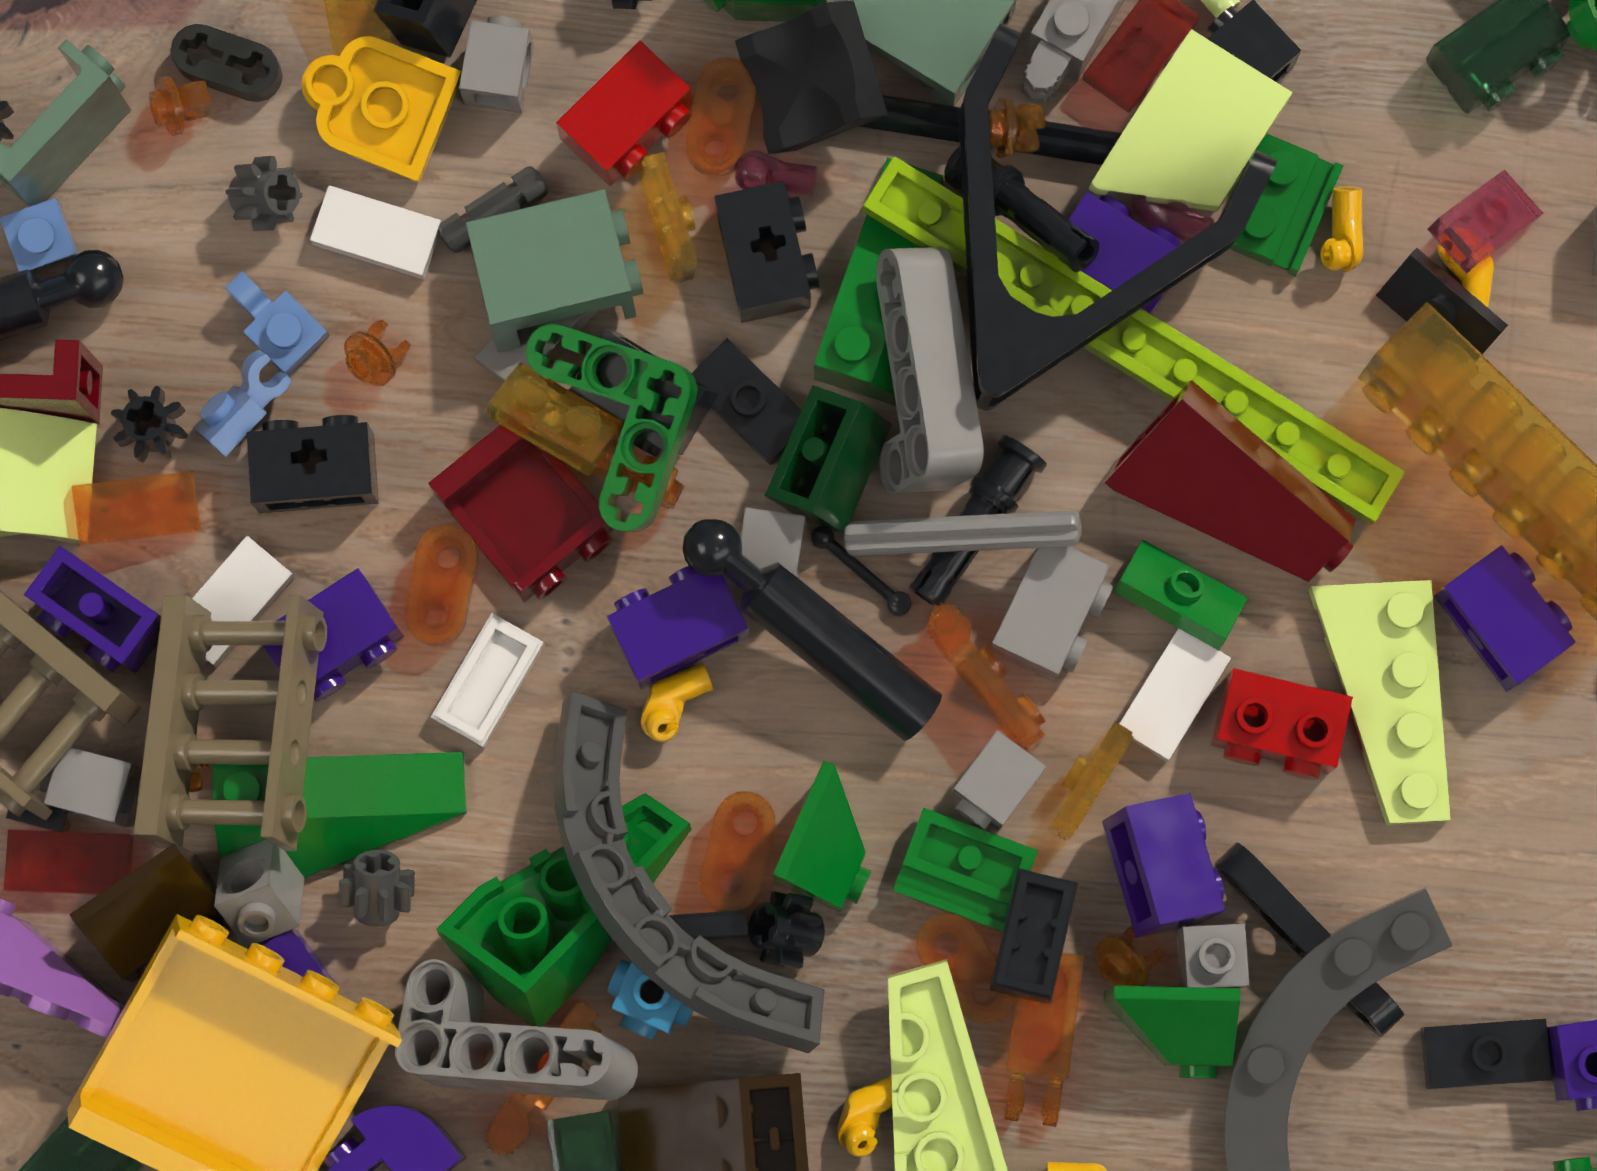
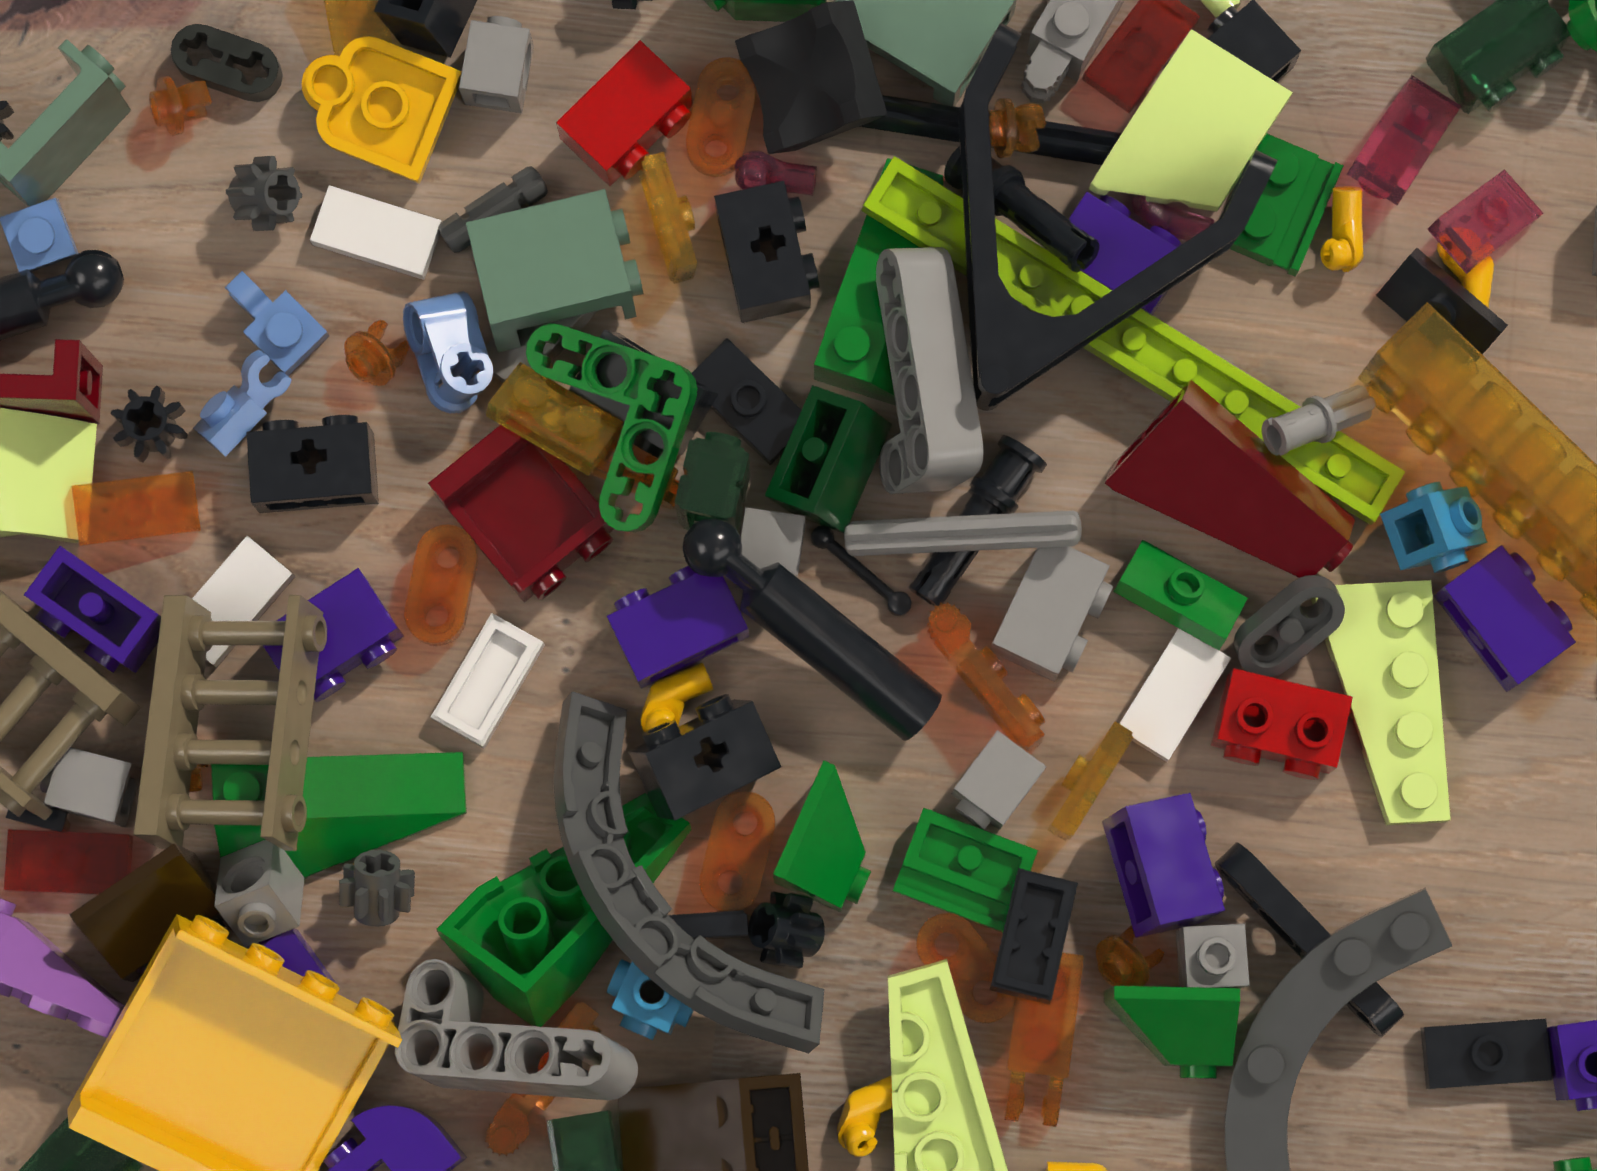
(448, 340): none -> medium blue piece
(713, 480): none -> clear green brick
(737, 756): none -> black brick
(1293, 626): none -> dark grey plate
(1317, 420): none -> light grey axle
(1403, 140): none -> clear pink slope
(1434, 528): none -> dark azure brick

